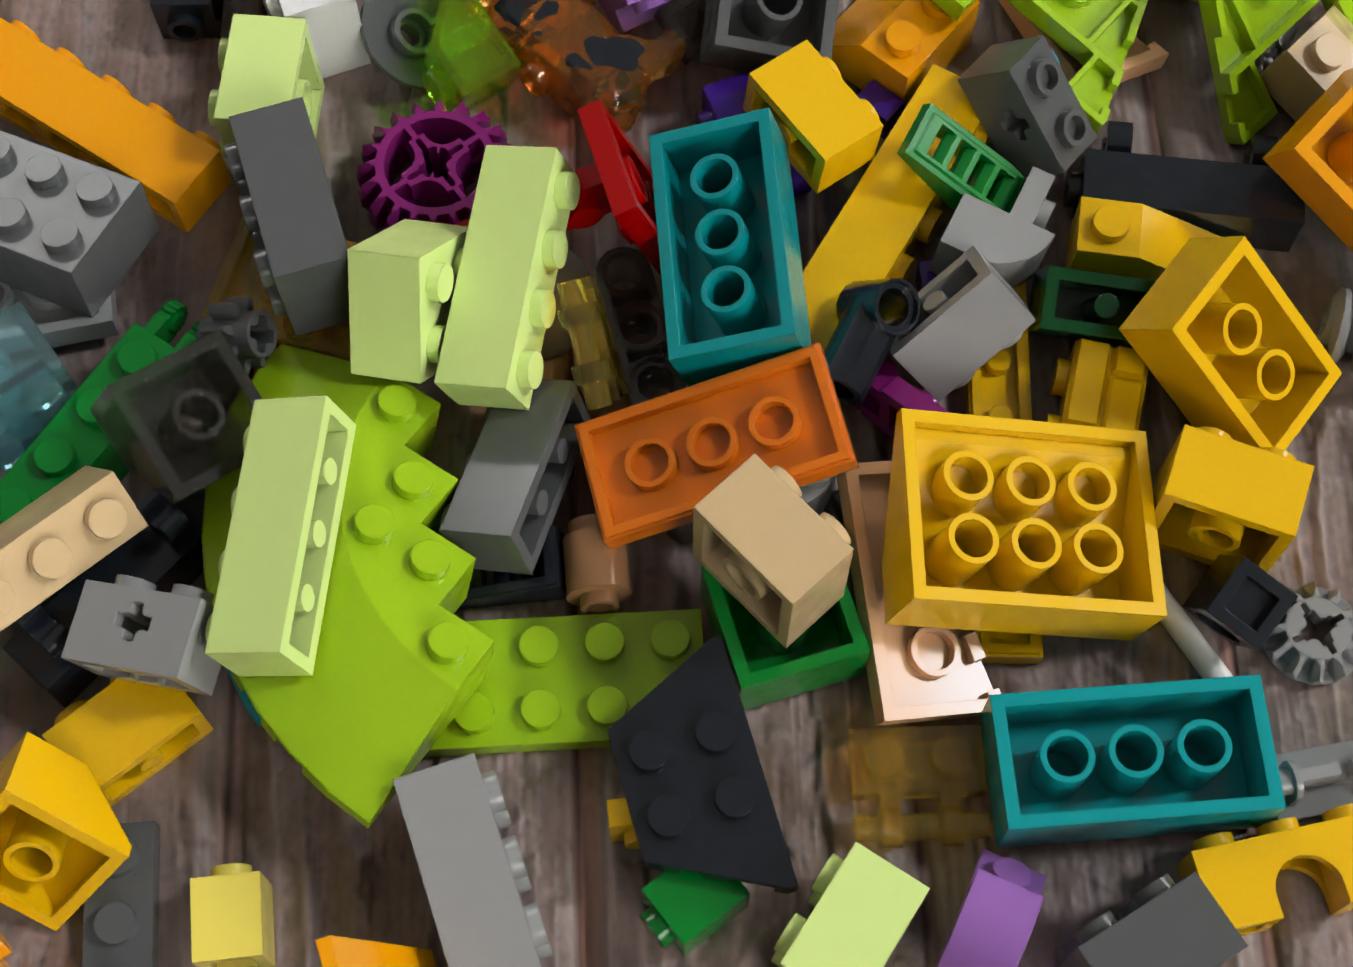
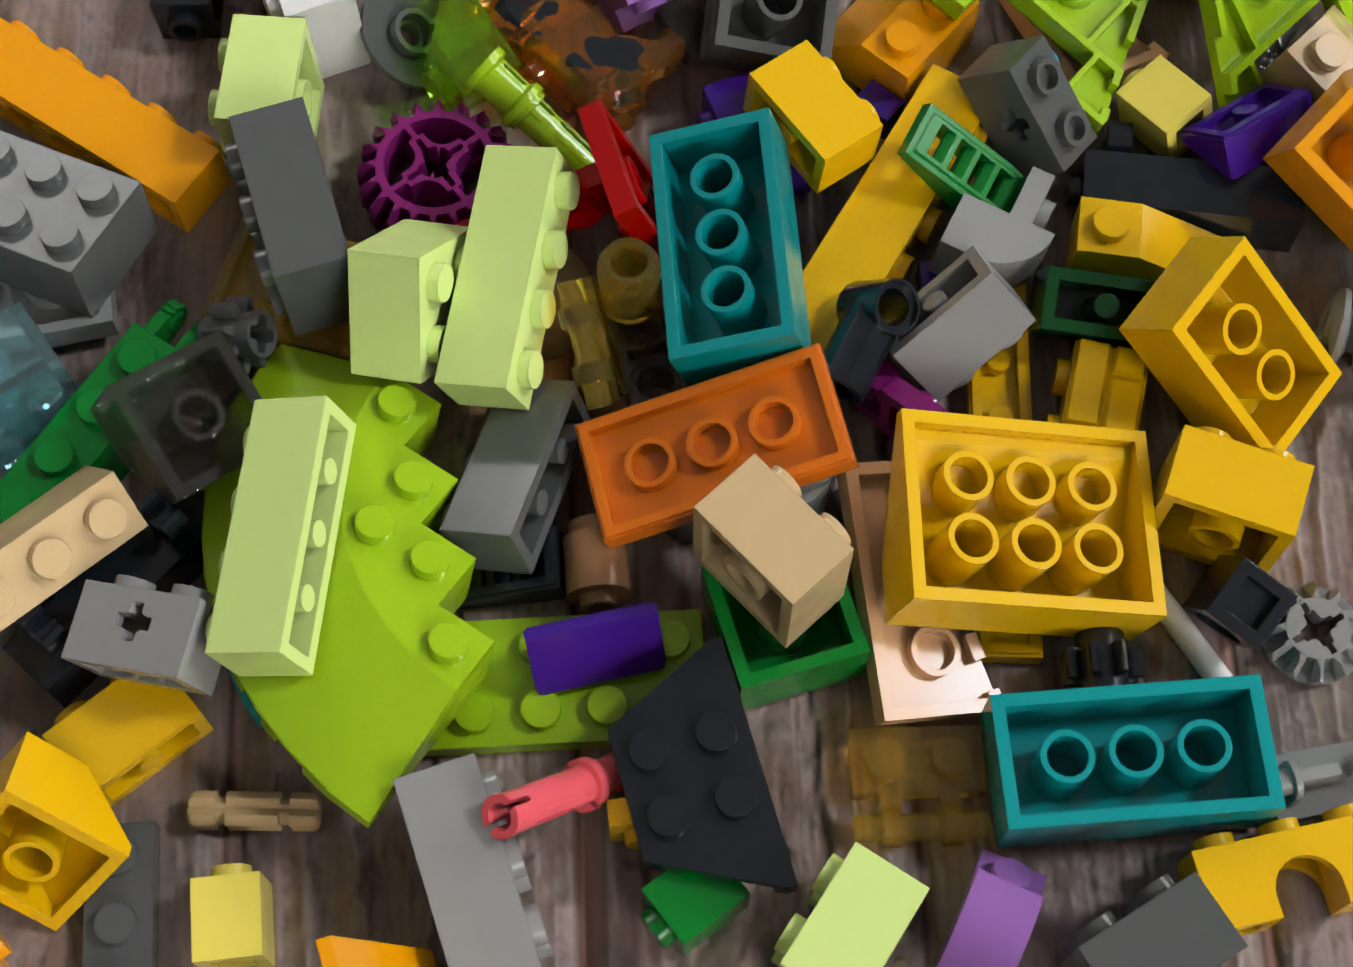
(254, 810): none -> tan axle
(524, 108): none -> lime pin
(577, 787): none -> coral pin
(595, 648): none -> dark purple slope
(629, 281): none -> clear yellow brick
(1101, 659): none -> black gear
(1161, 105): none -> light yellow brick
(1247, 128): none -> dark purple slope

